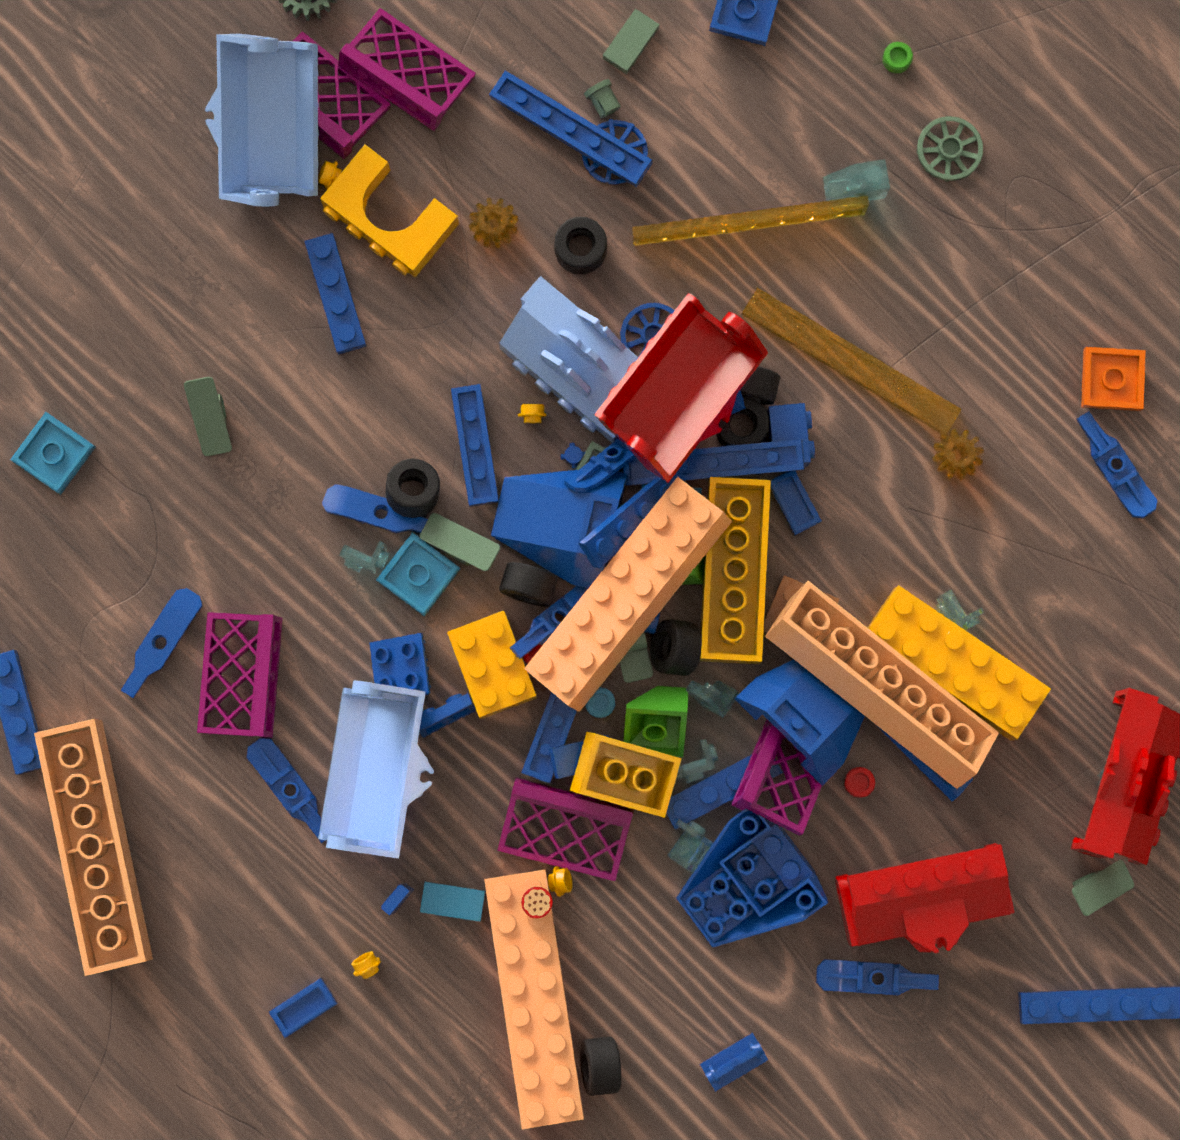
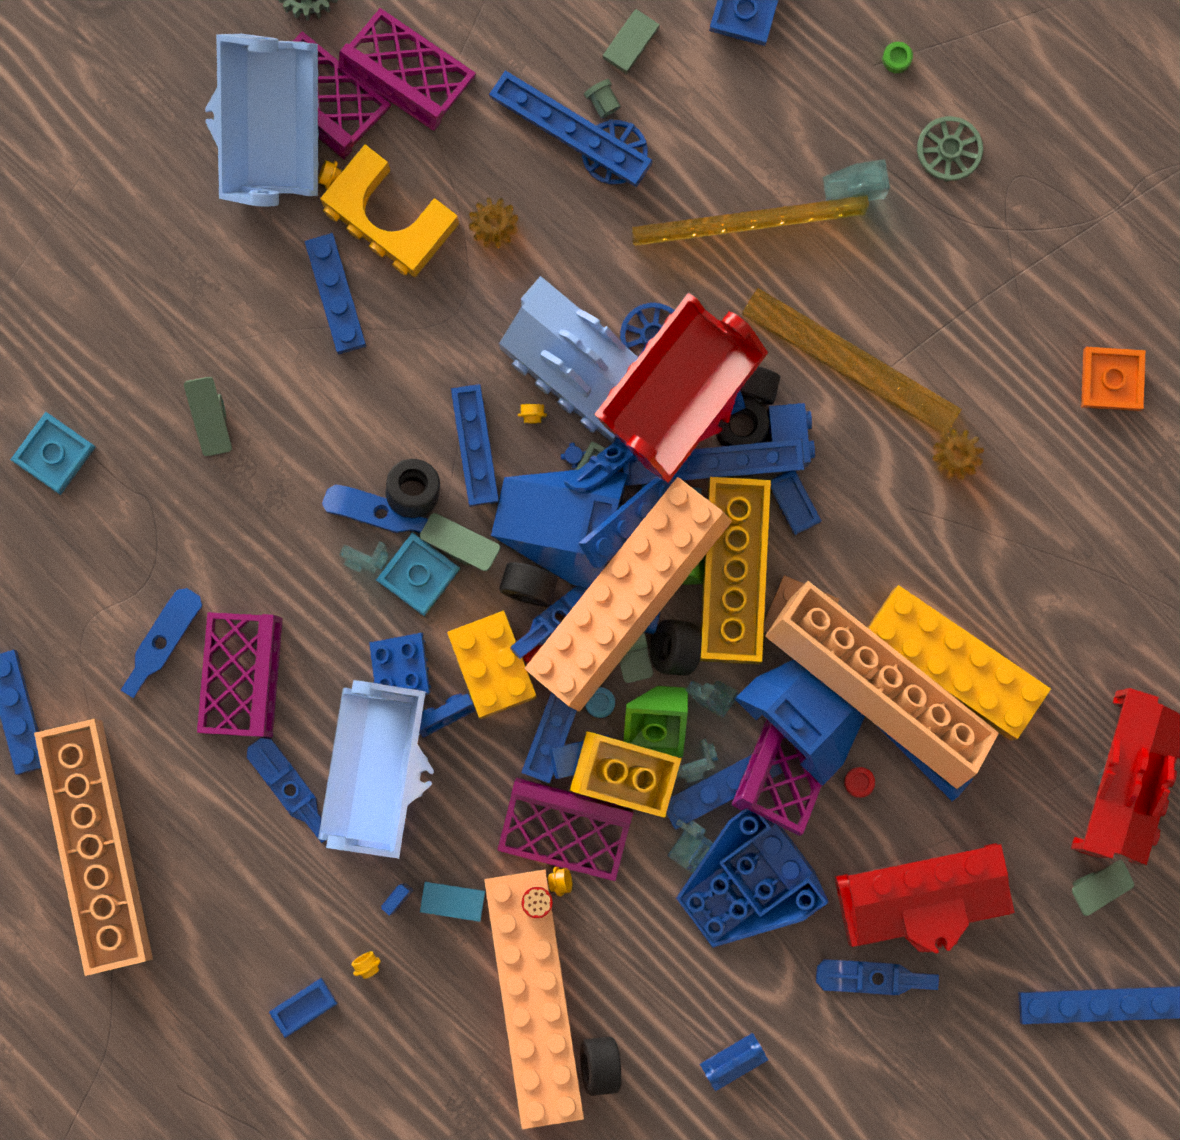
(585, 227): black tyre -> none
(952, 610): clear light blue bracket -> none
(1126, 481): blue piece -> none

